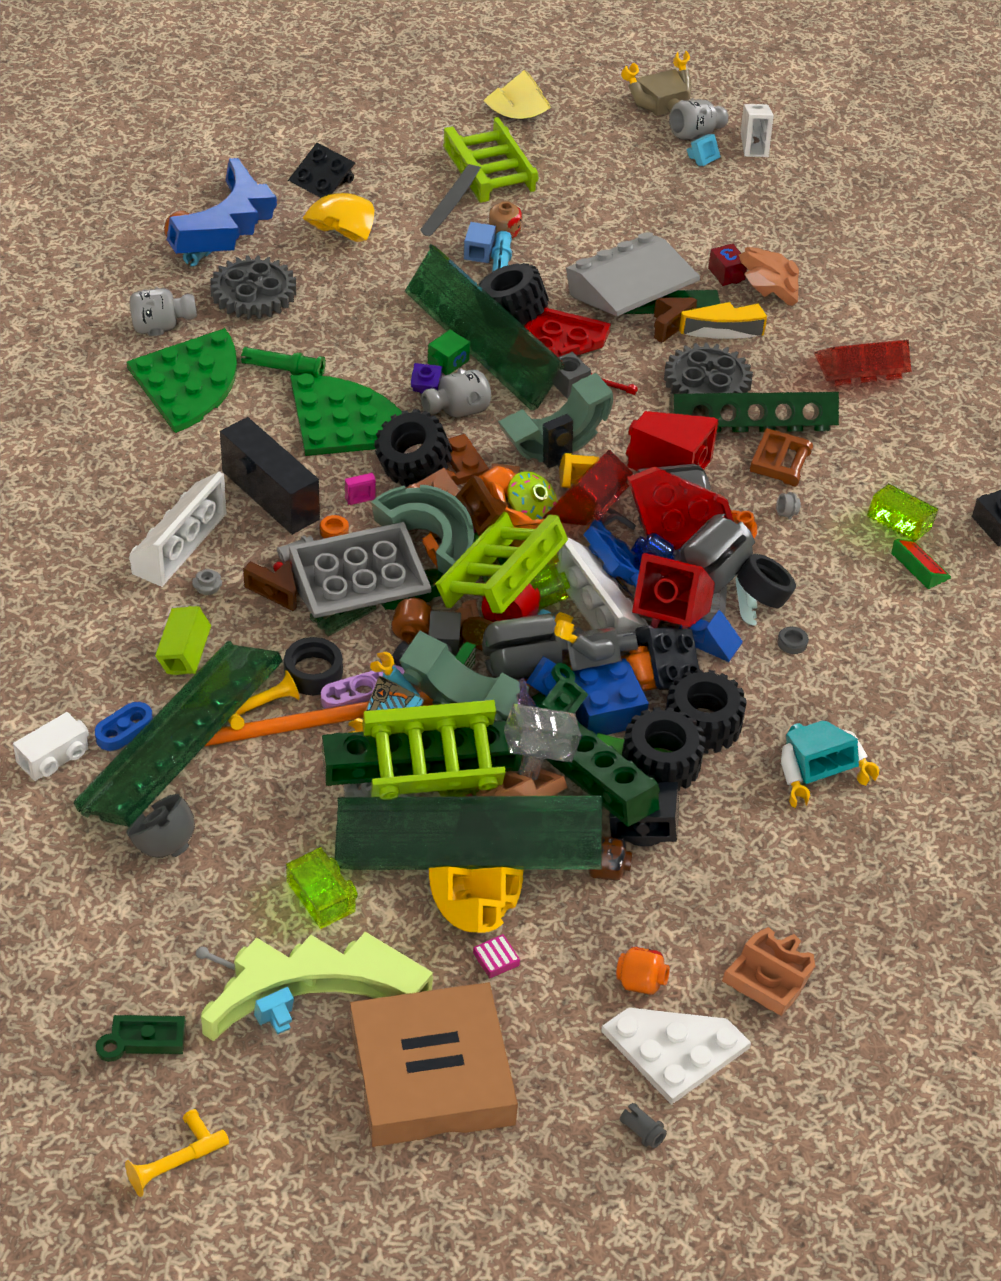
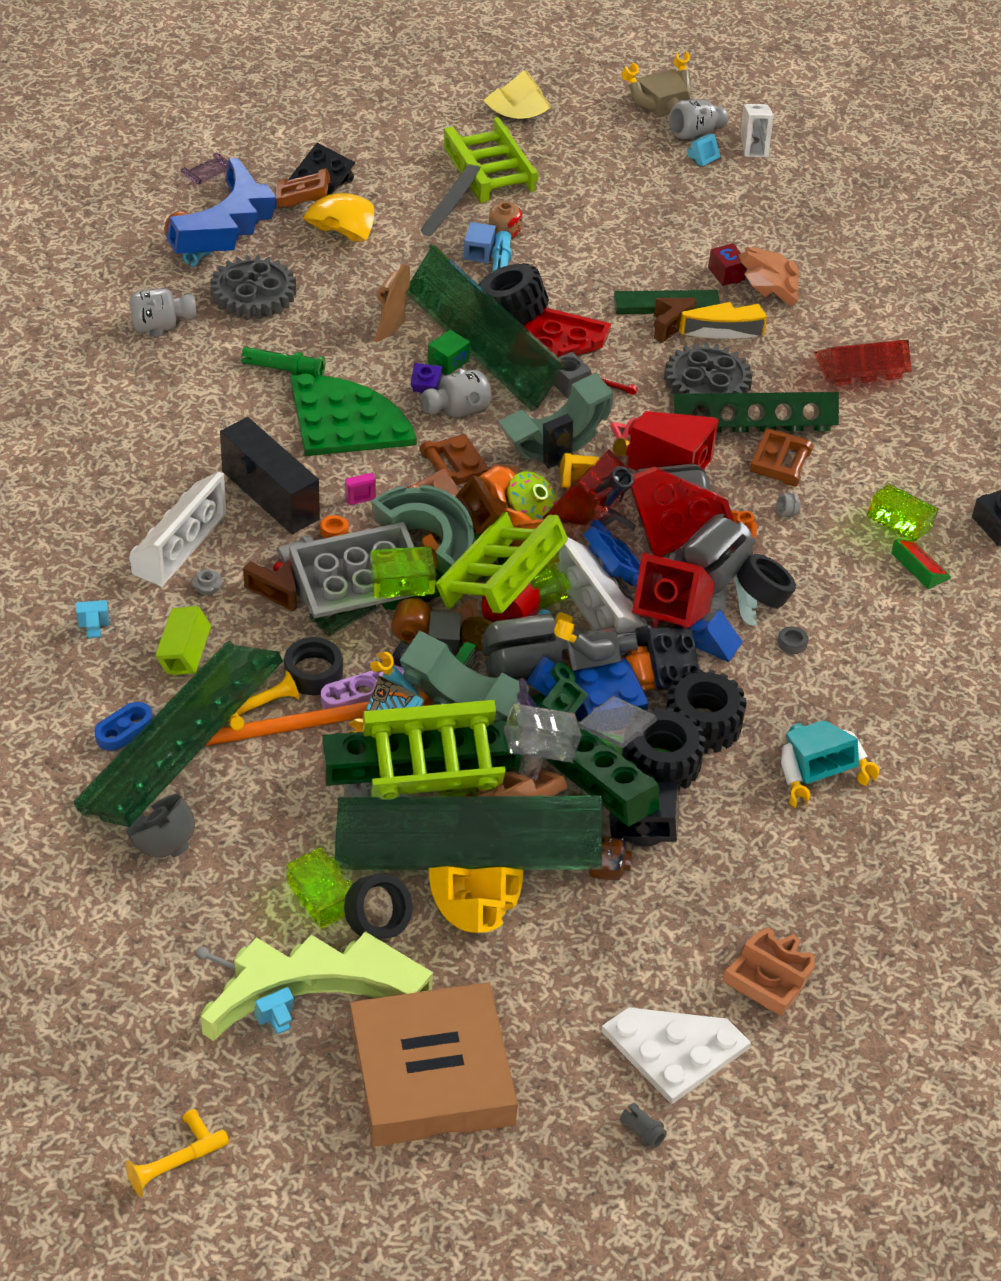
(51, 746): white brick -> none
(92, 615): none -> medium azure tile
(143, 1036): dark green hinge -> none
(188, 377): green plate -> none
(207, 169): none -> piece
(302, 189): none -> dark orange plate
(392, 300): none -> medium nougat panel
(400, 899): none -> black tyre
(402, 572): none -> clear neon green brick
(406, 432): black tyre -> none
(496, 956): dark pink tile -> none
(617, 721): none -> clear piece
(620, 481): none -> black piece
(621, 442): none -> piece
(629, 274): light grey slope -> none
(642, 970): orange head -> none
(653, 545): clear blue head -> none

